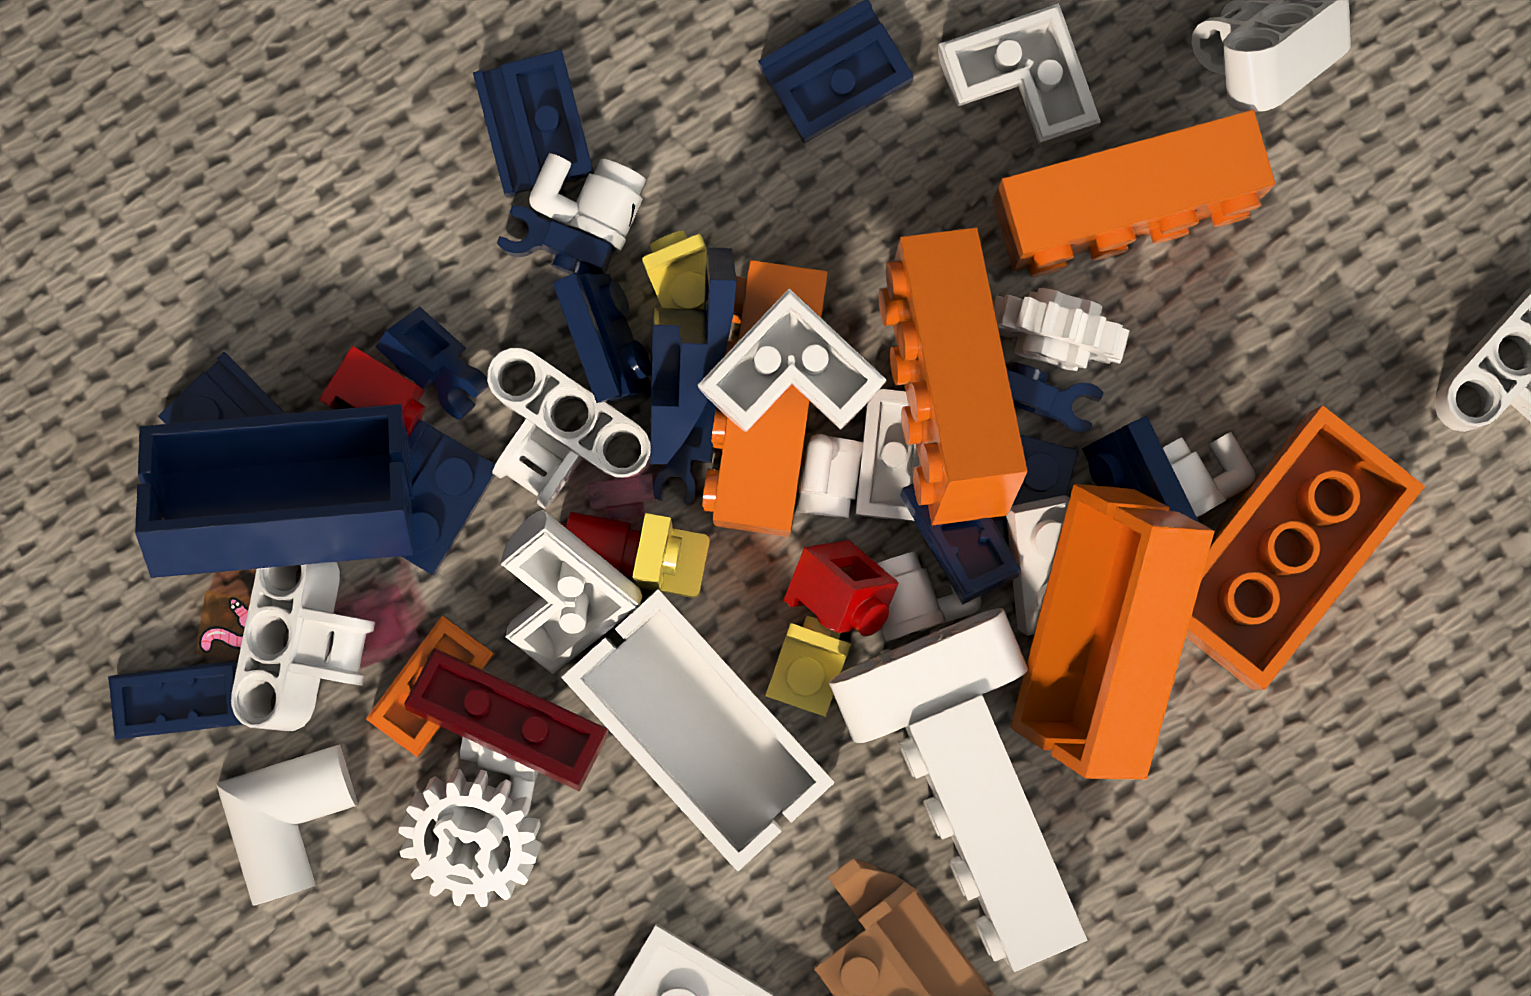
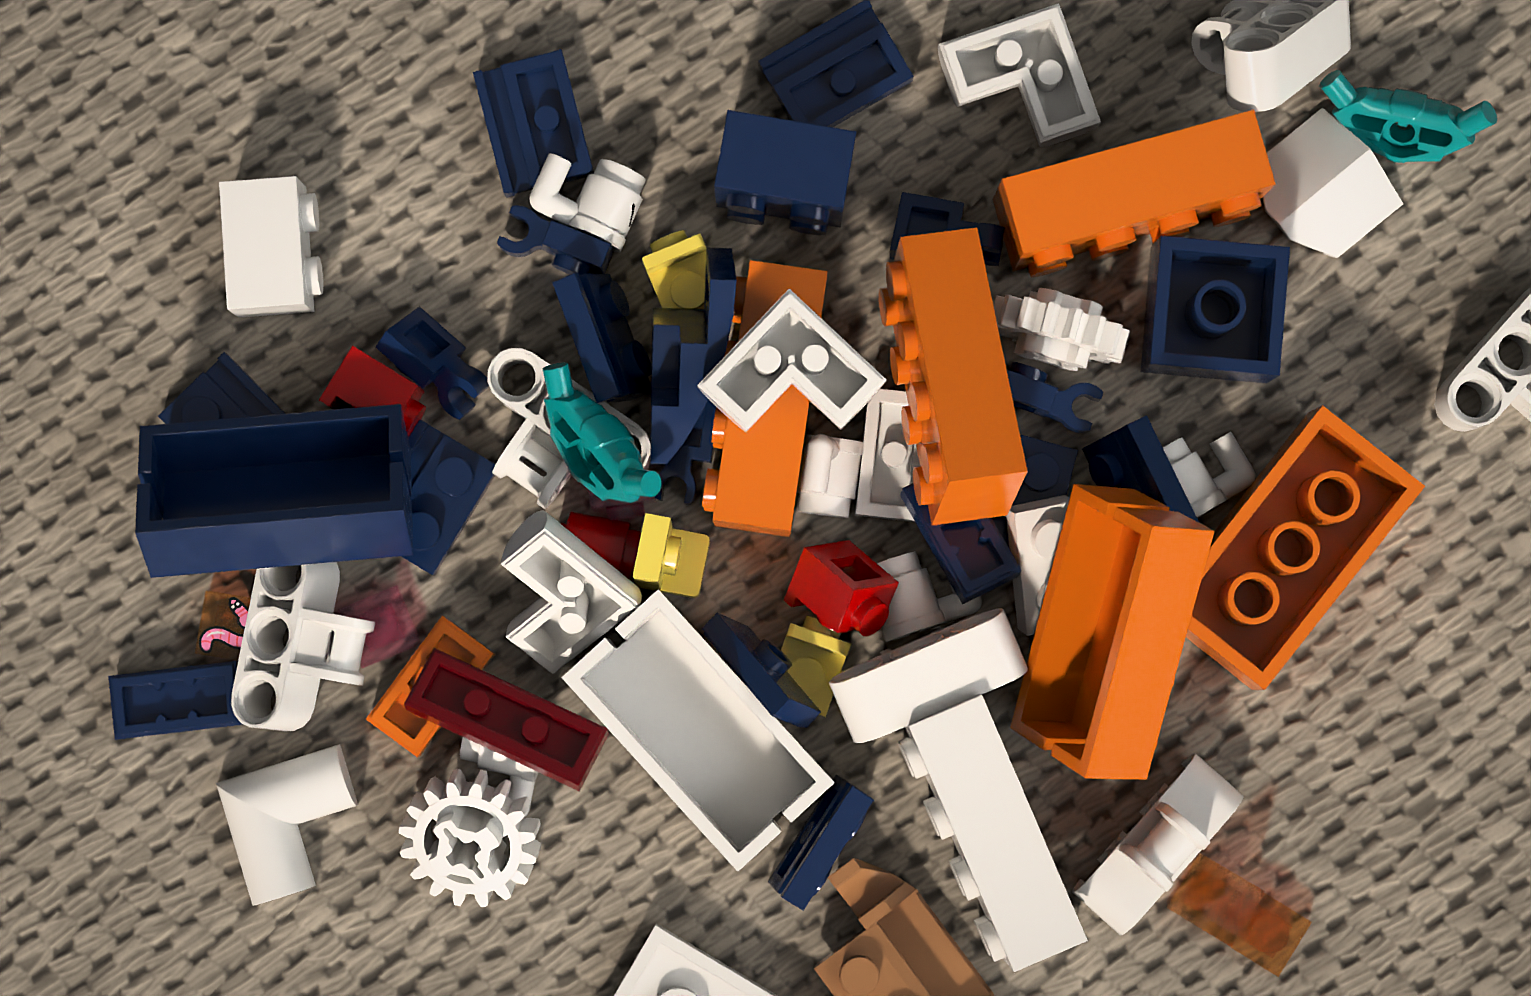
(269, 246): none -> white brick
(594, 443): none -> teal piece
(762, 670): none -> dark blue plate
(783, 171): none -> dark blue brick
(820, 842): none -> dark blue plate
(928, 214): none -> dark blue plate
(1160, 846): none -> white piece
(1215, 309): none -> dark blue brick
(1239, 914): none -> clear orange slope
(1327, 186): none -> white slope
(1436, 125): none -> teal piece

